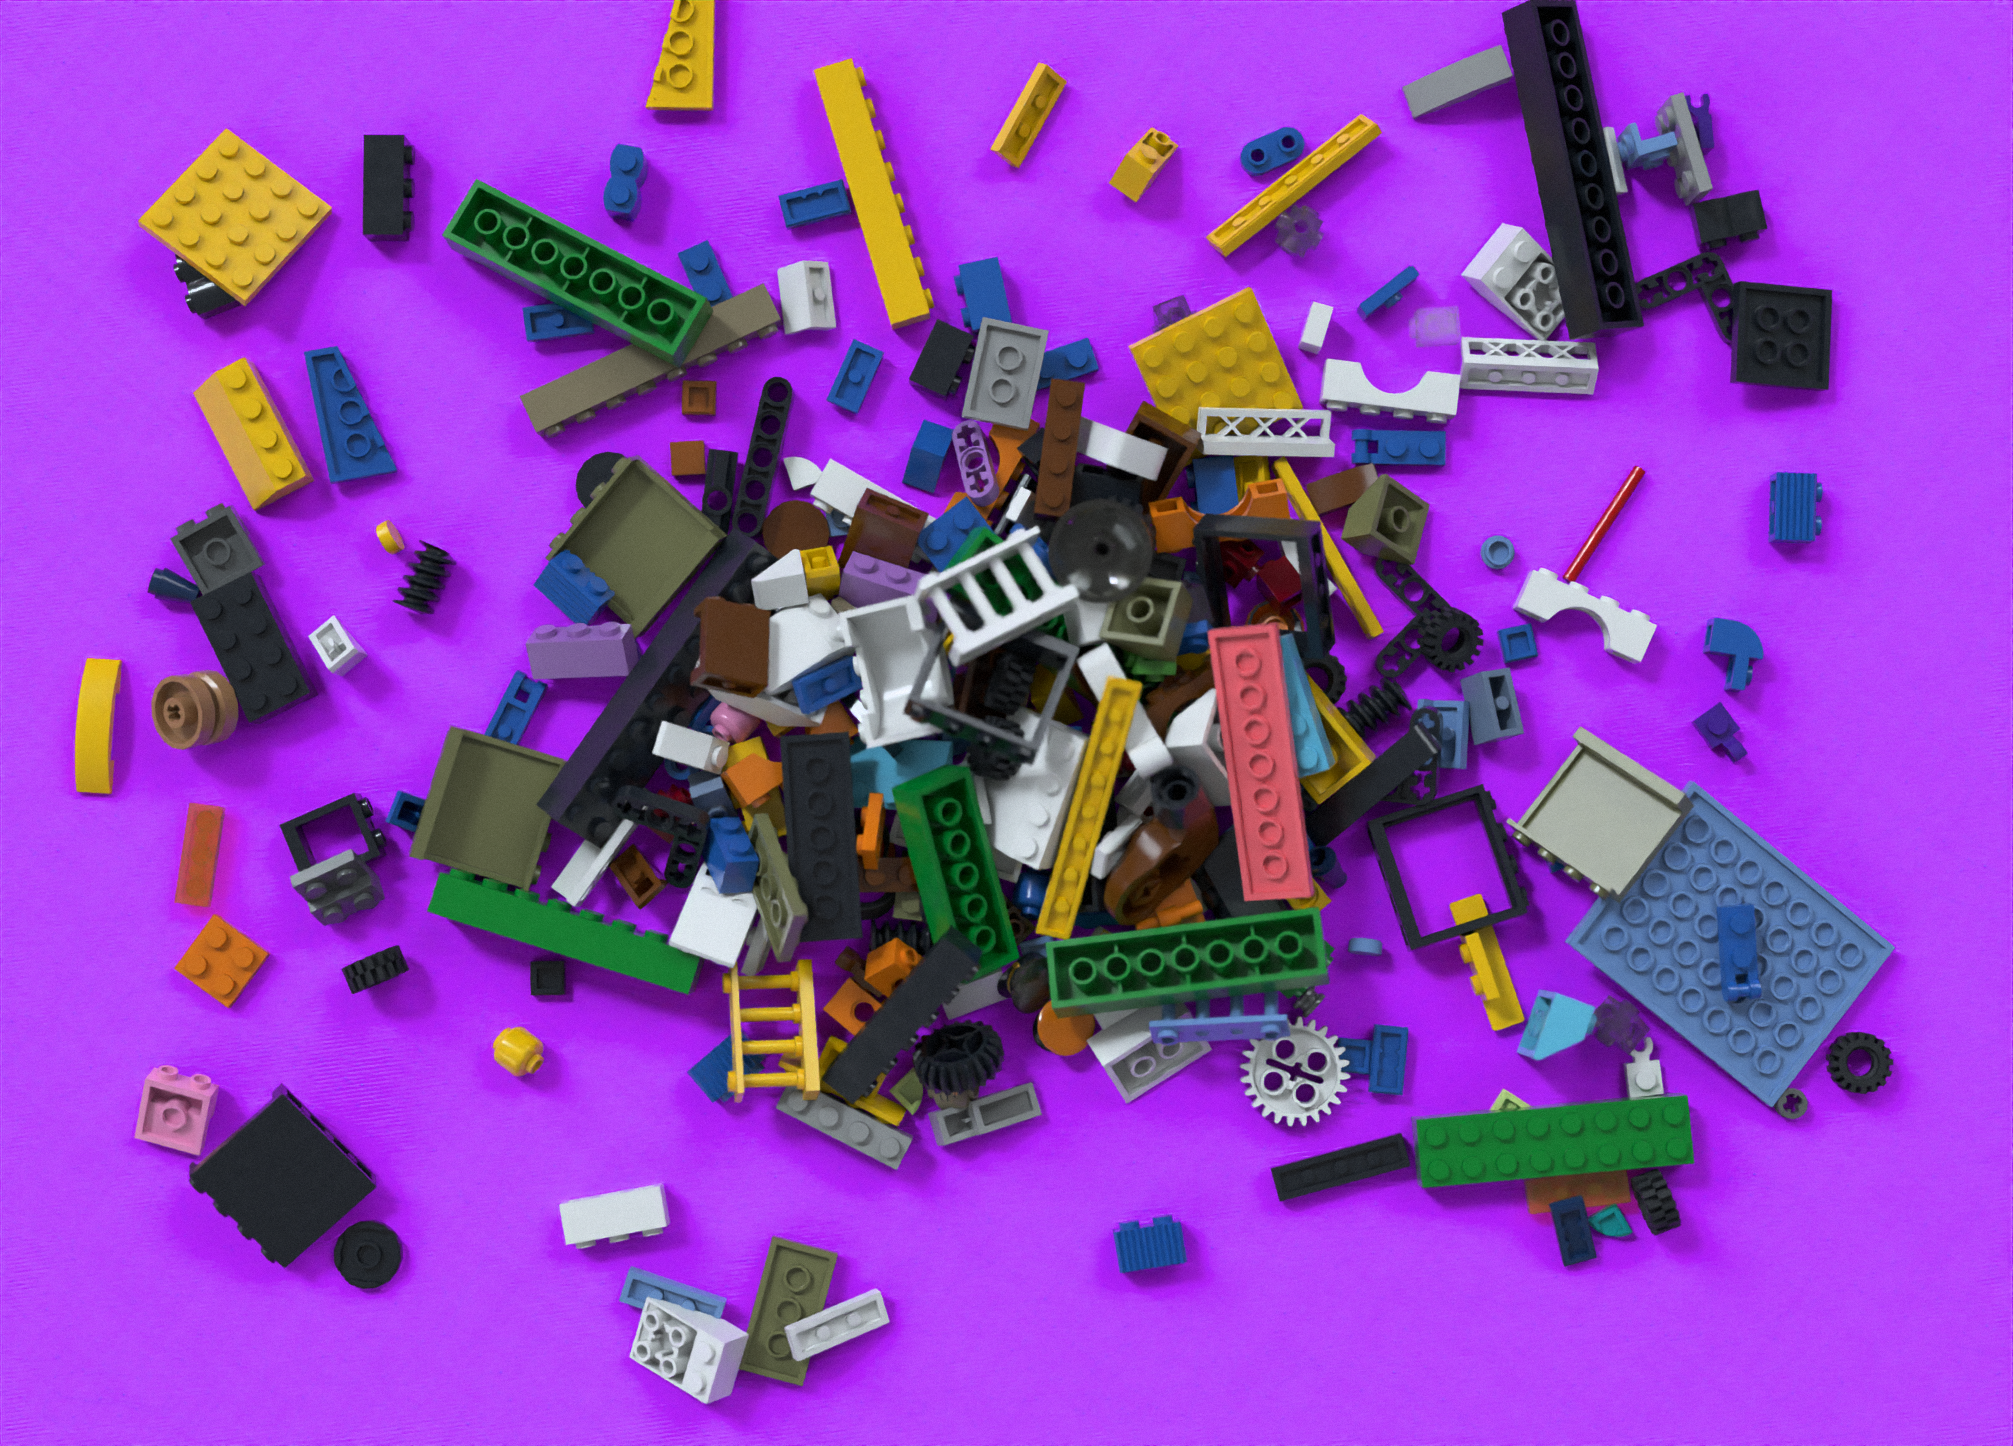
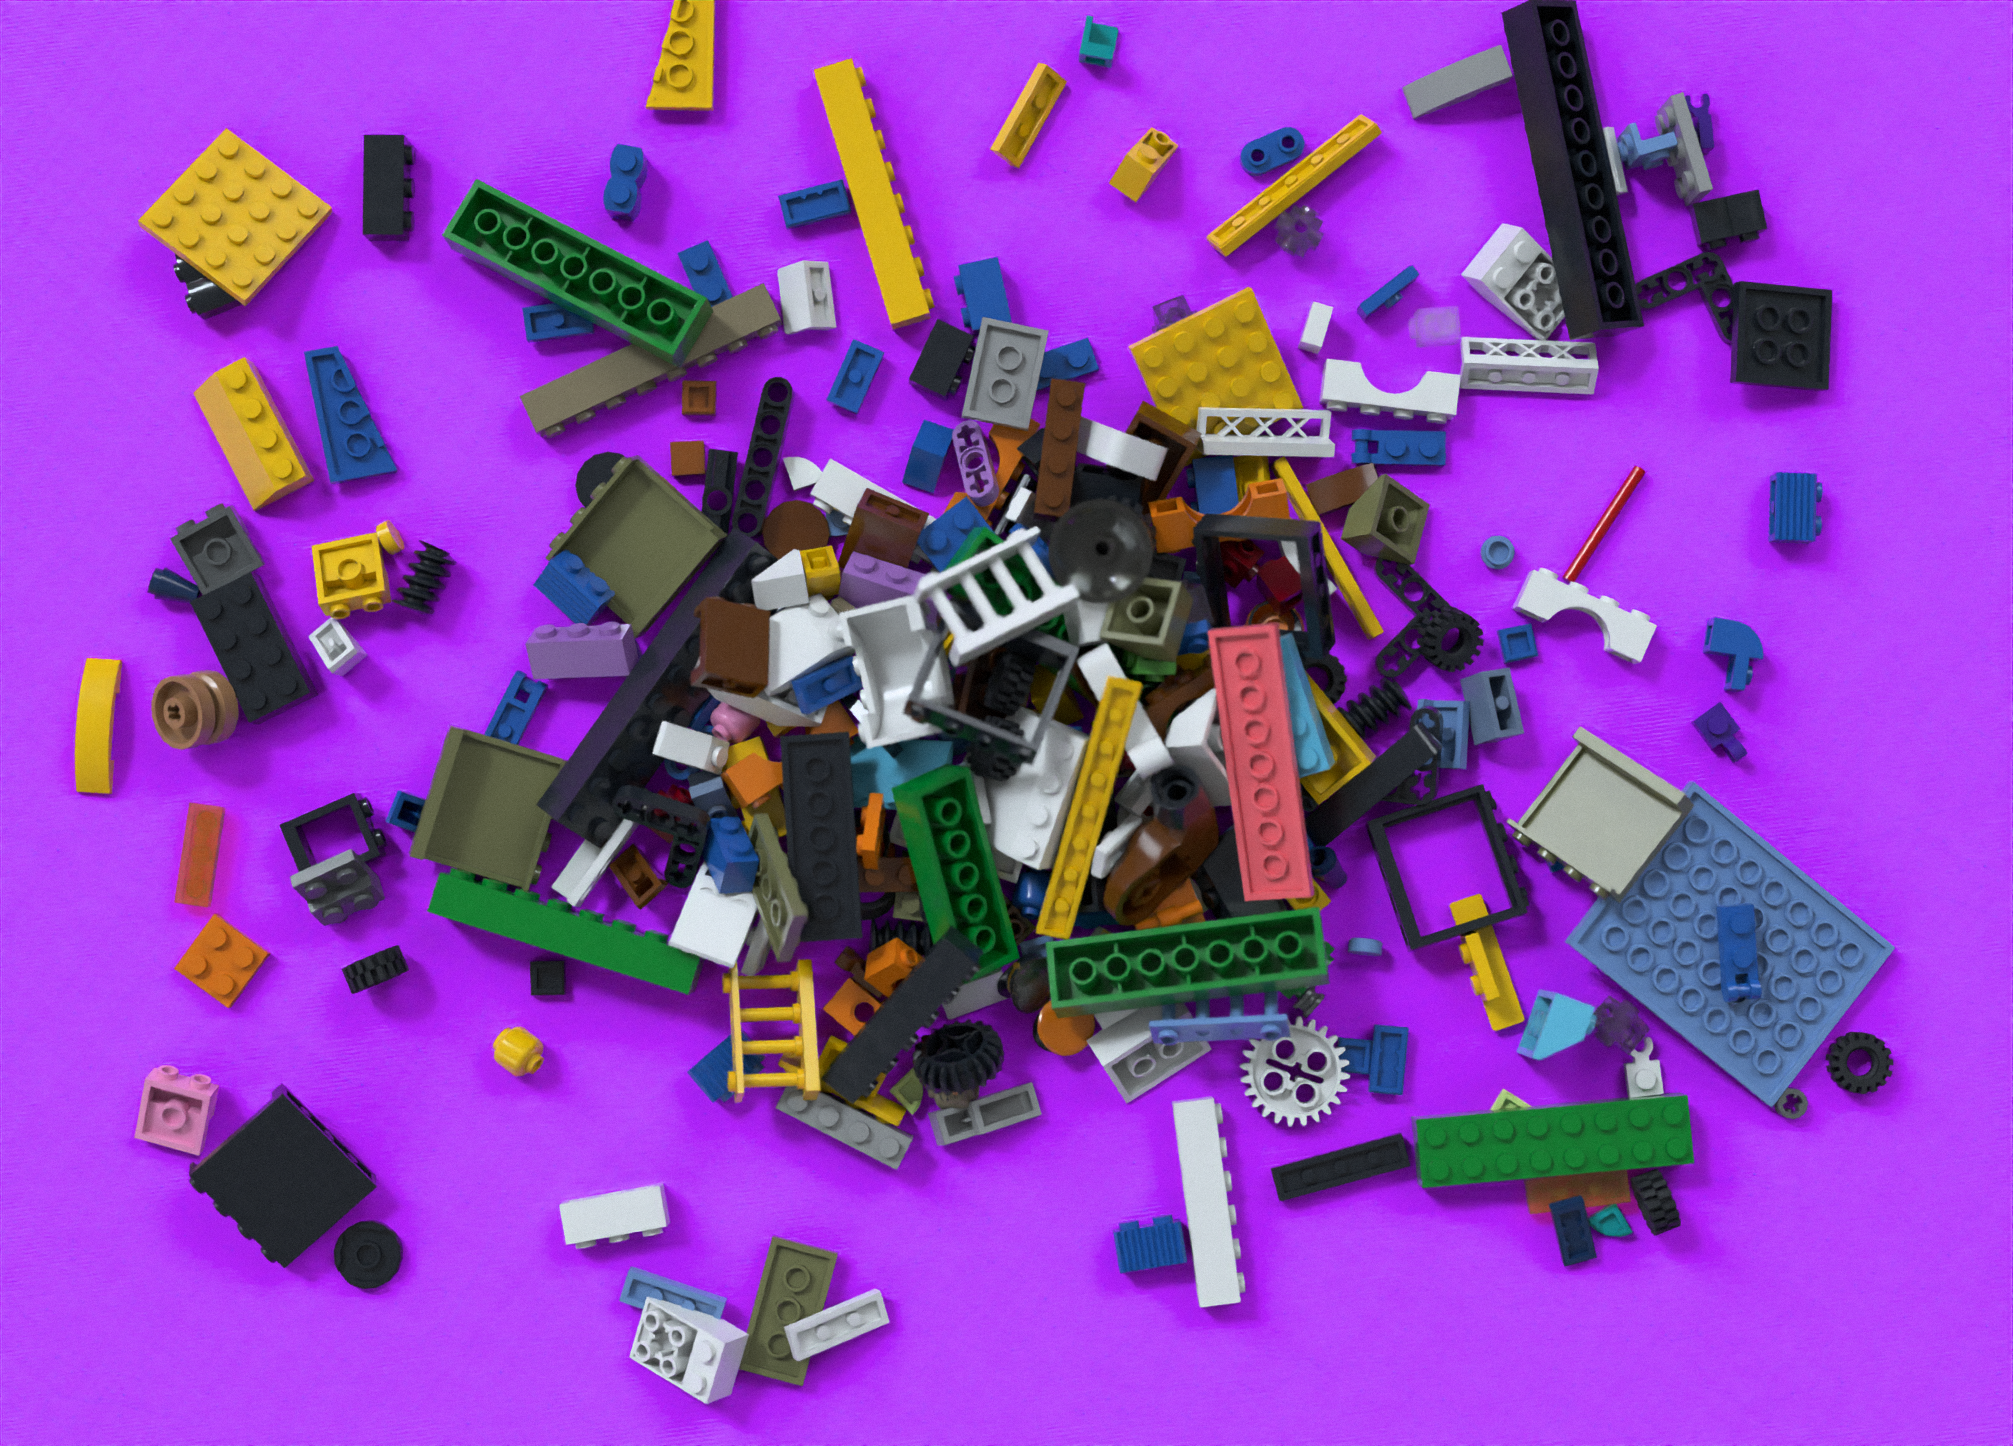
(350, 575): none -> yellow plate
(1098, 43): none -> teal panel
(1206, 1201): none -> white brick

